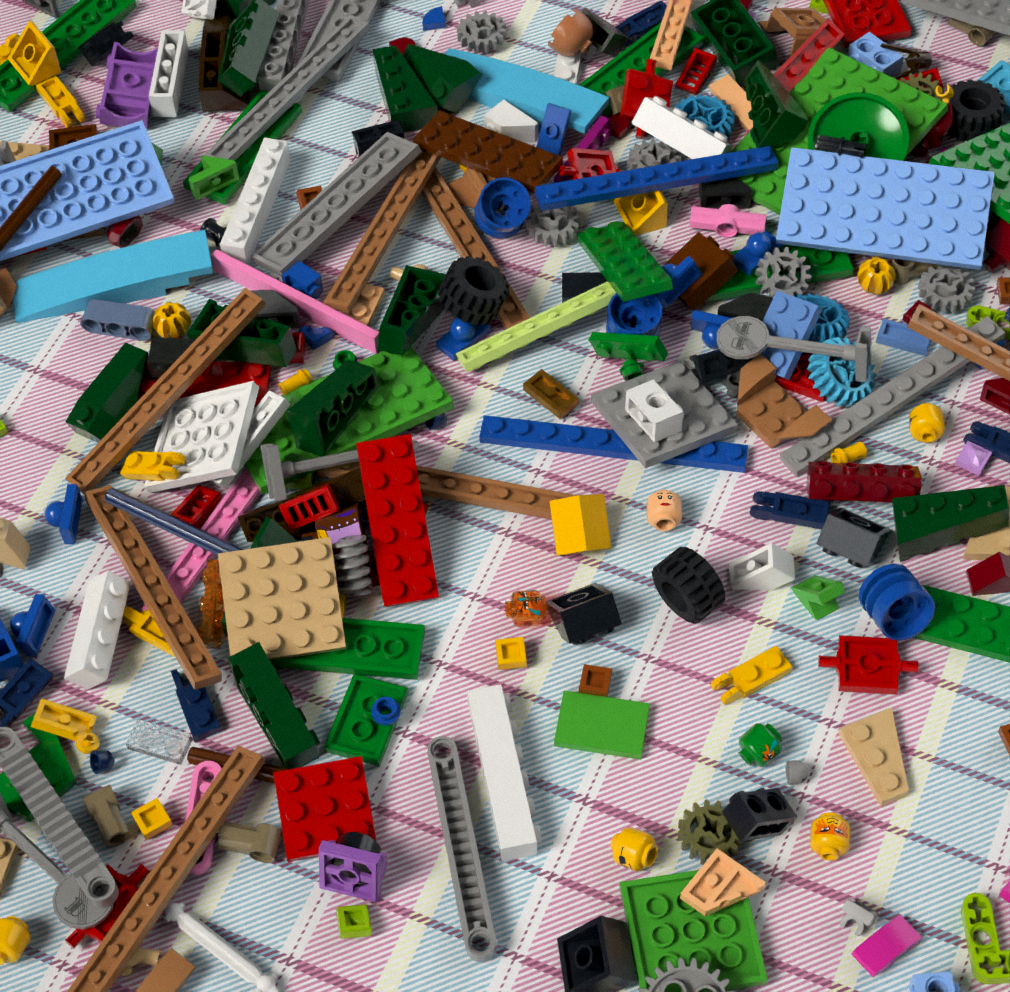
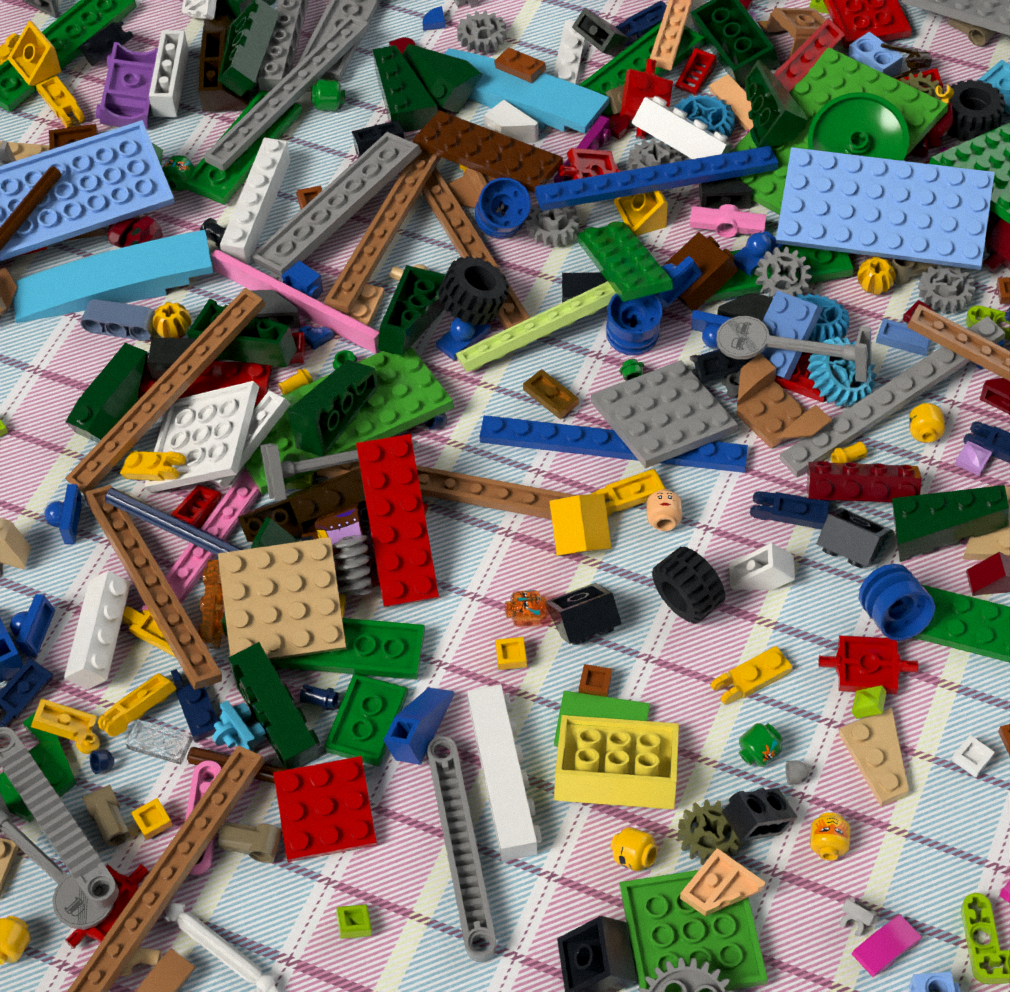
(135, 704): none -> yellow hinge
(142, 231): none -> dark red rock
(177, 170): none -> green head
(215, 176): bright green slope -> none
(233, 731): none -> medium azure hips
(326, 698): none -> dark blue pin
(327, 95): none -> green head
(329, 497): red slope -> none
(352, 861): medium lavender piece -> none
(383, 704): blue plate -> none
(417, 725): none -> blue slope
(520, 65): none -> dark orange plate
(554, 128): blue plate -> none
(572, 35): nougat cylinder -> none
(617, 763): none -> light yellow slope
(628, 346): green plate -> none
(630, 491): none -> yellow hinge
(654, 410): white brick -> none
(819, 595): bright green slope -> none
(840, 146): black axle -> none
(869, 702): none -> lime tile
(973, 756): none -> white plate

